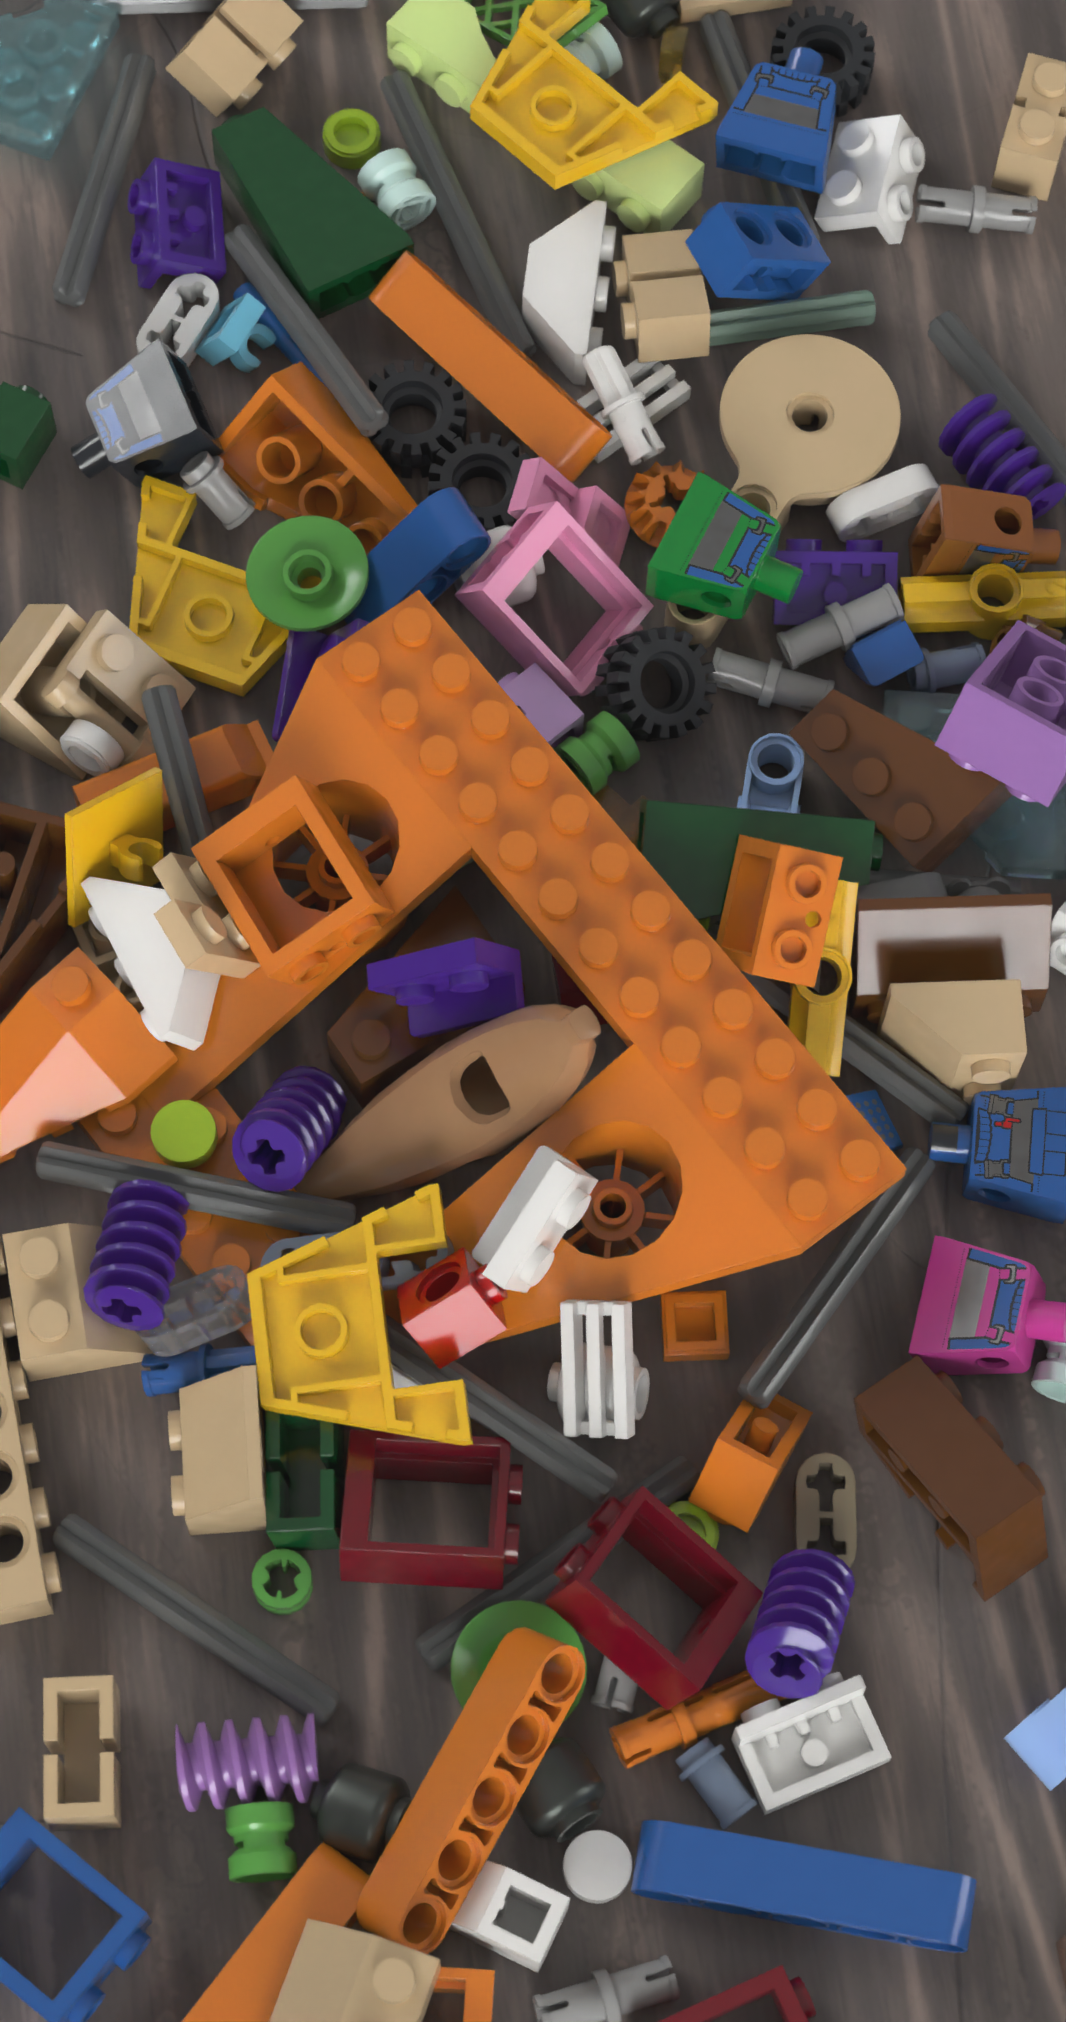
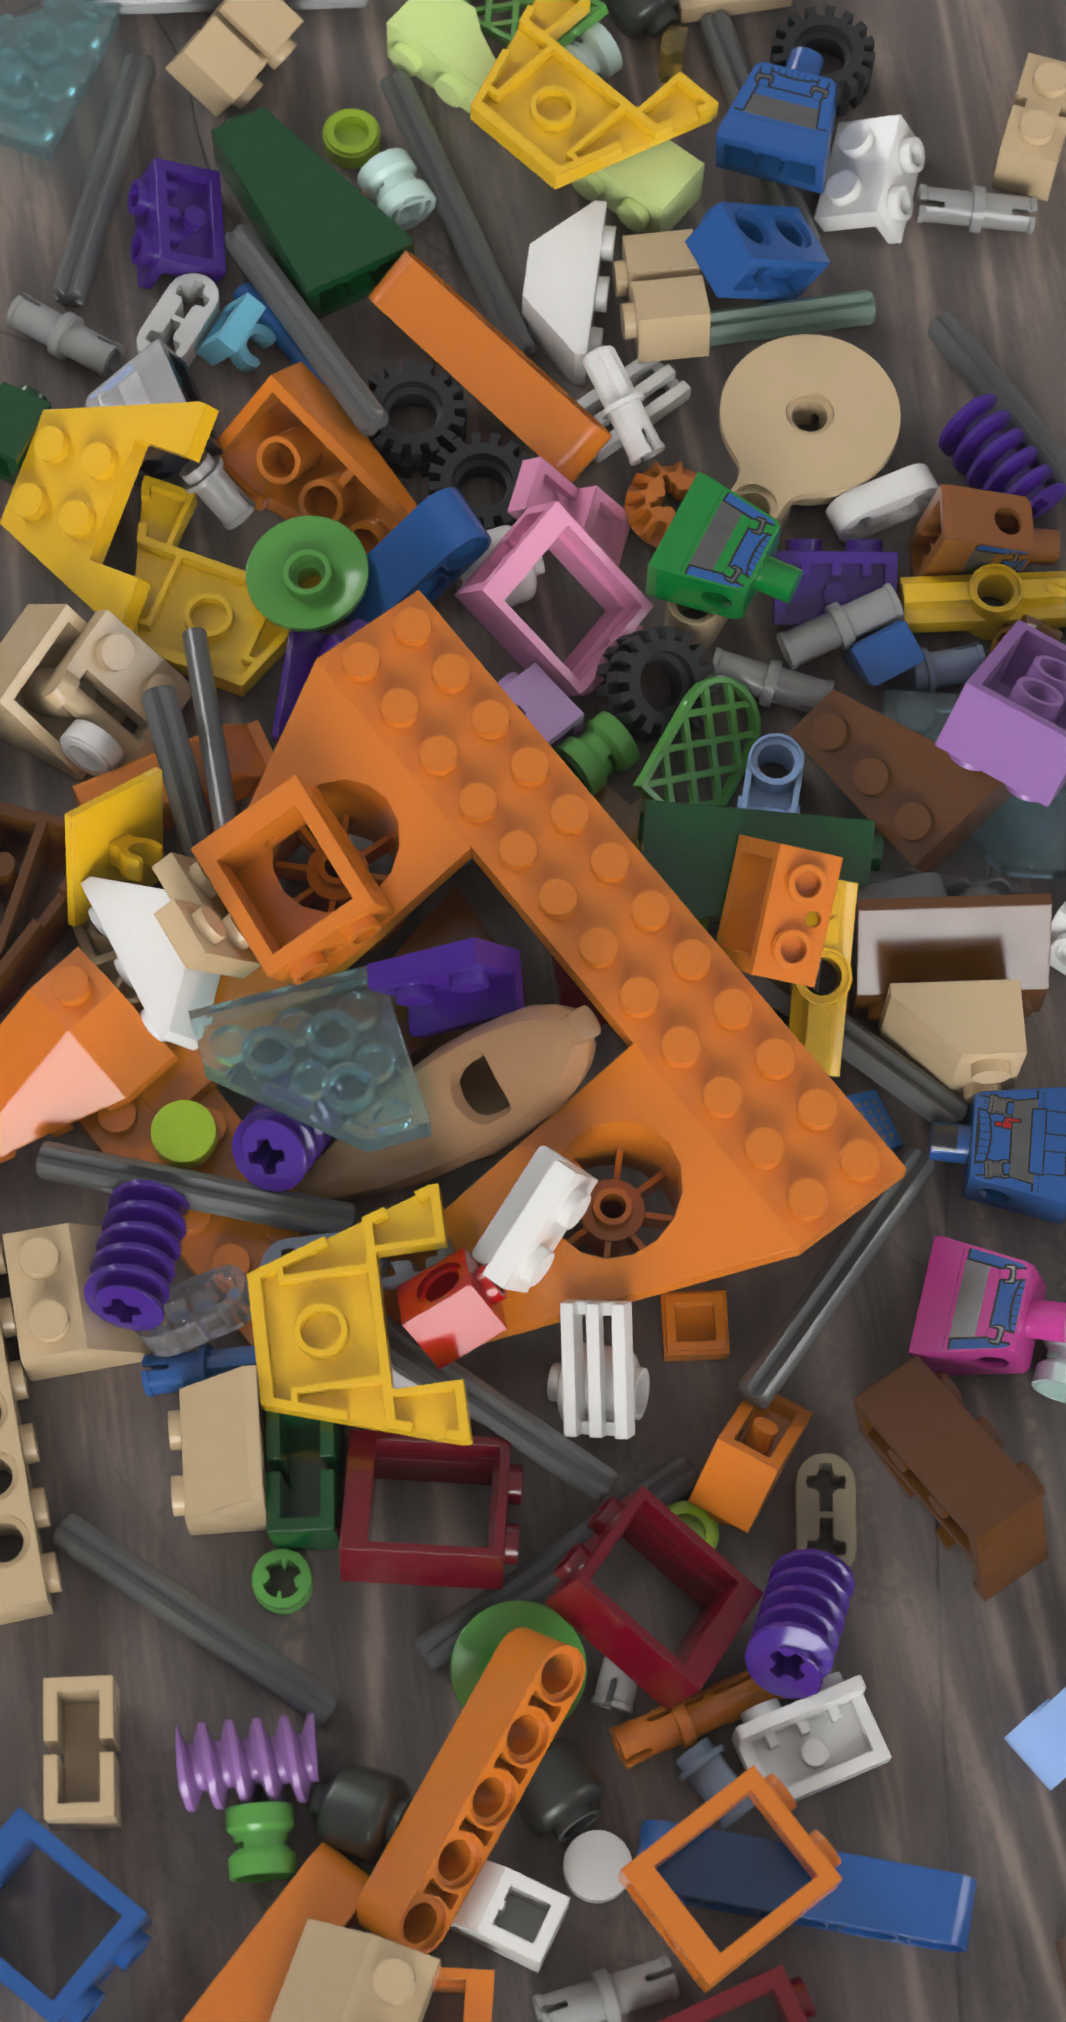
(65, 335): none -> light grey pin
(80, 483): none -> yellow wing
(209, 726): none -> dark grey bar
(319, 1056): none -> clear light blue plate
(674, 1920): none -> orange window
(681, 720): none -> bright green window

